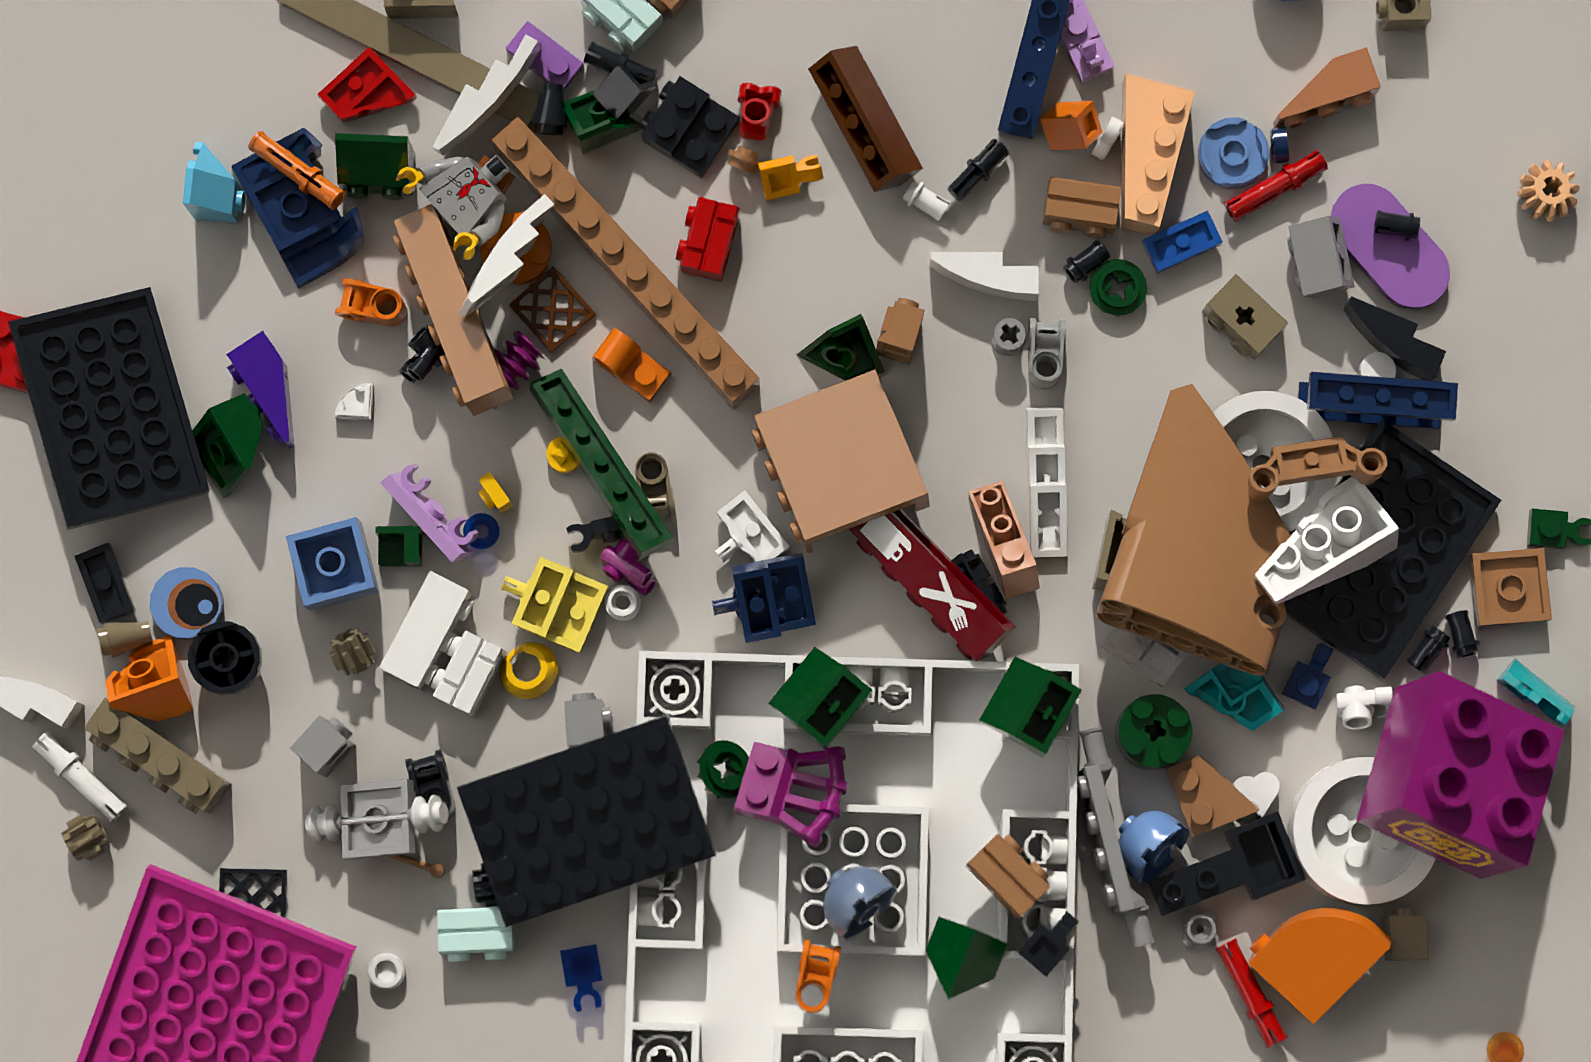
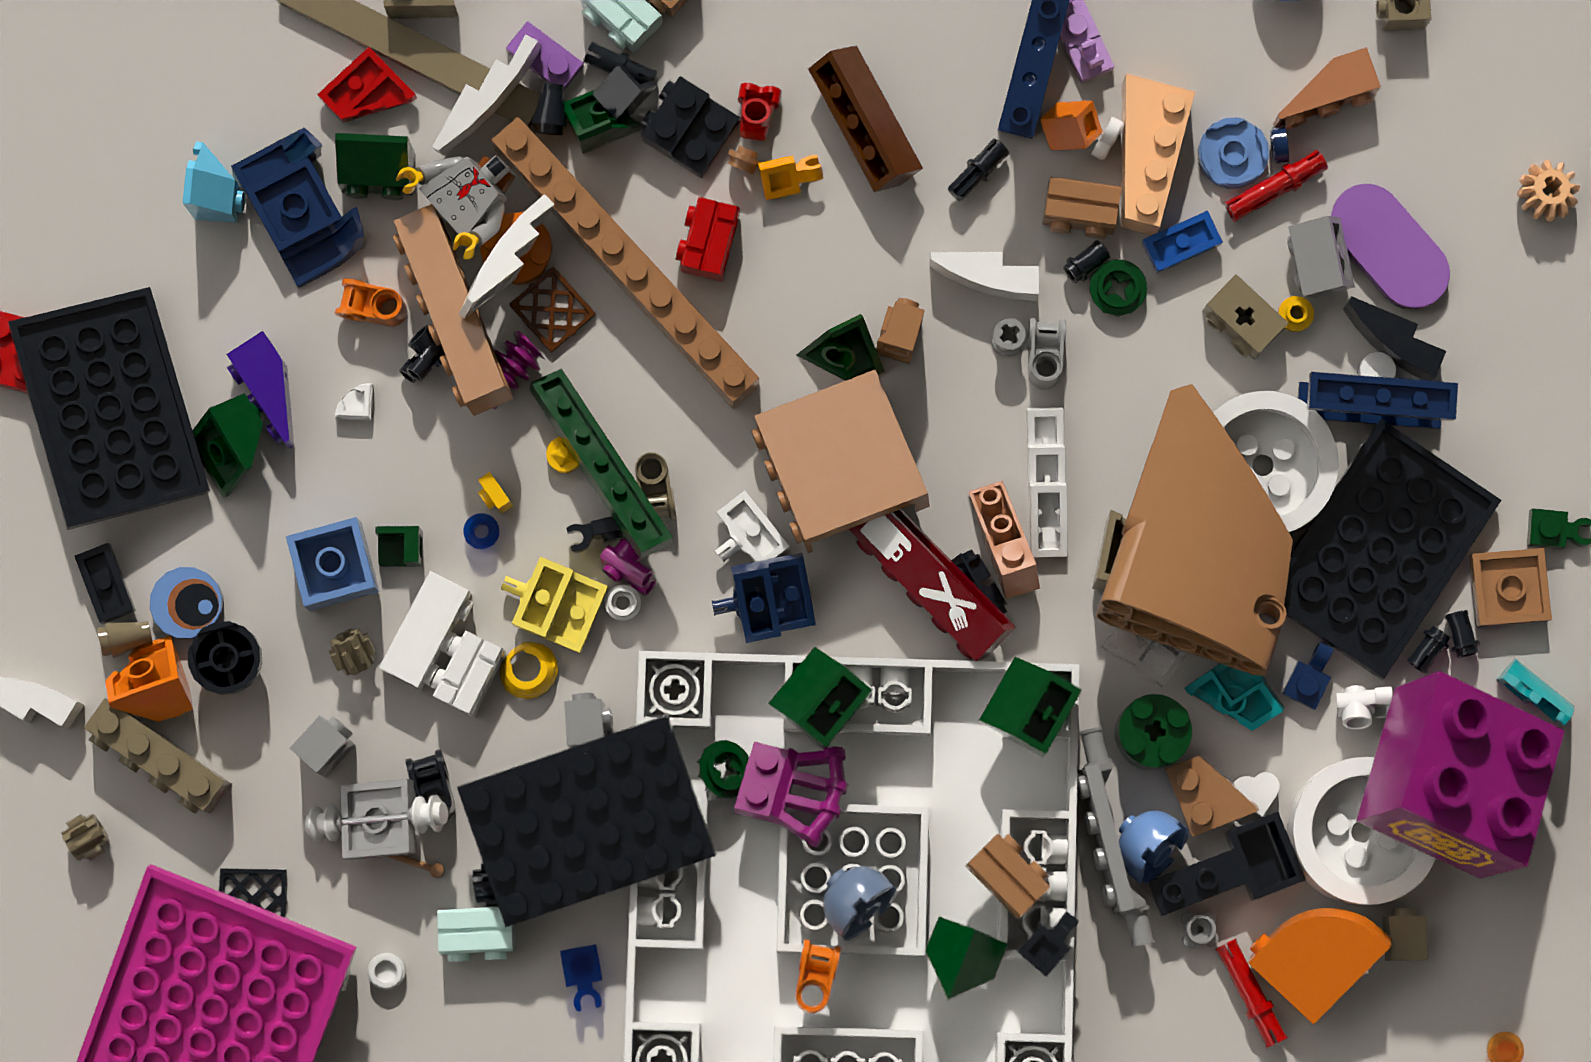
(68, 766): white pin -> none
(328, 193): orange pin -> none
(430, 514): lavender plate -> none
(630, 365): orange plate -> none
(926, 200): white pin -> none
(1304, 305): none -> yellow plate
(1315, 462): medium nougat plate -> none
(1333, 541): white wedge -> none
(1397, 224): black pin -> none

